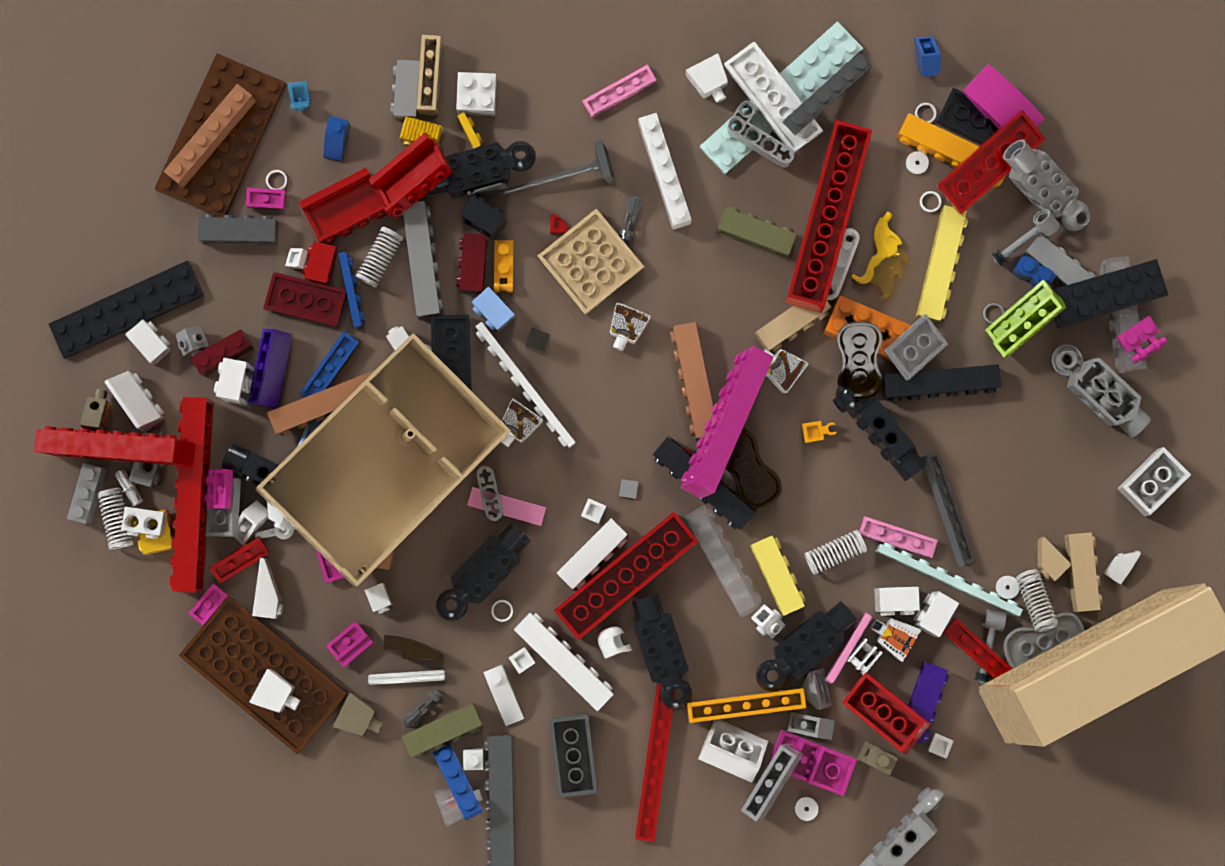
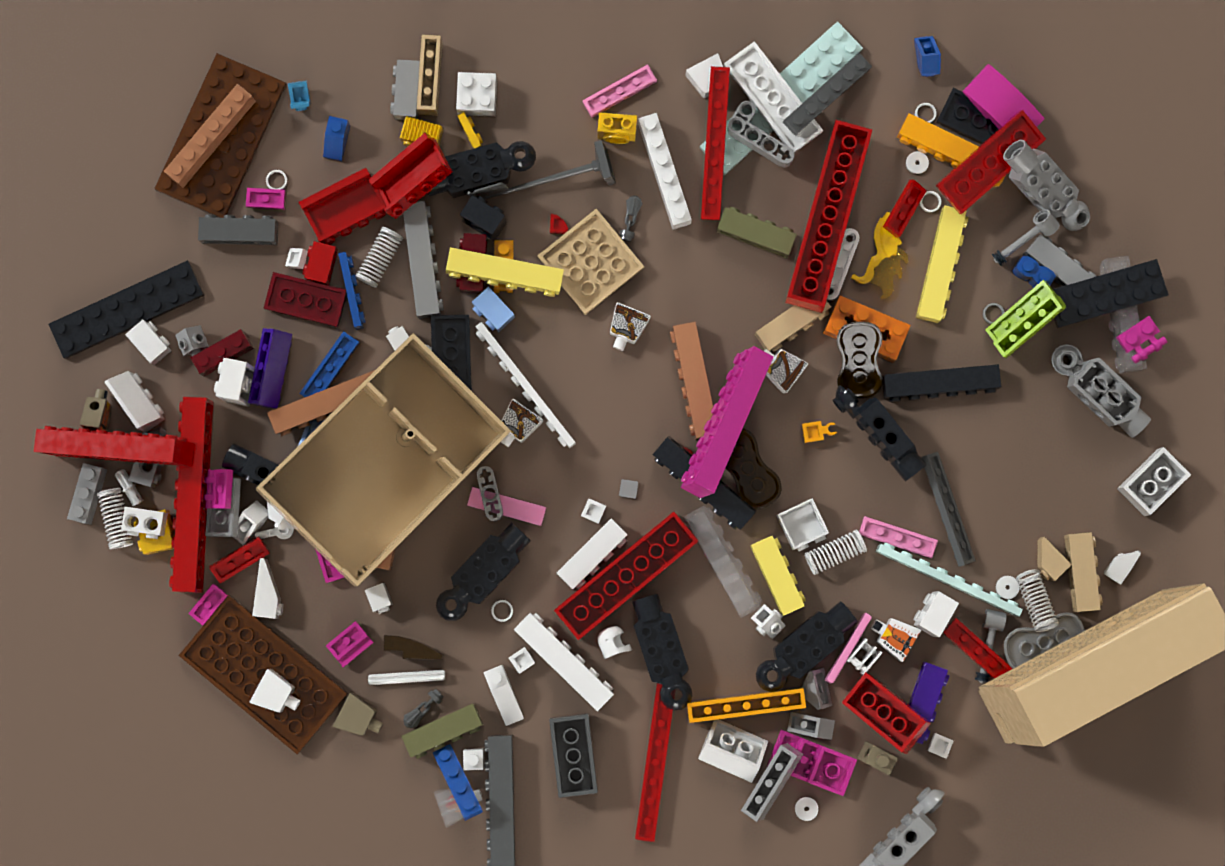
(504, 271): none -> light yellow brick
(537, 341): clear smoke brick -> none
(617, 128): none -> yellow brick
(715, 143): none -> red plate
(803, 525): none -> white piece
(897, 599): white brick -> none
(904, 208): none -> red plate
(916, 347): light grey tile -> none

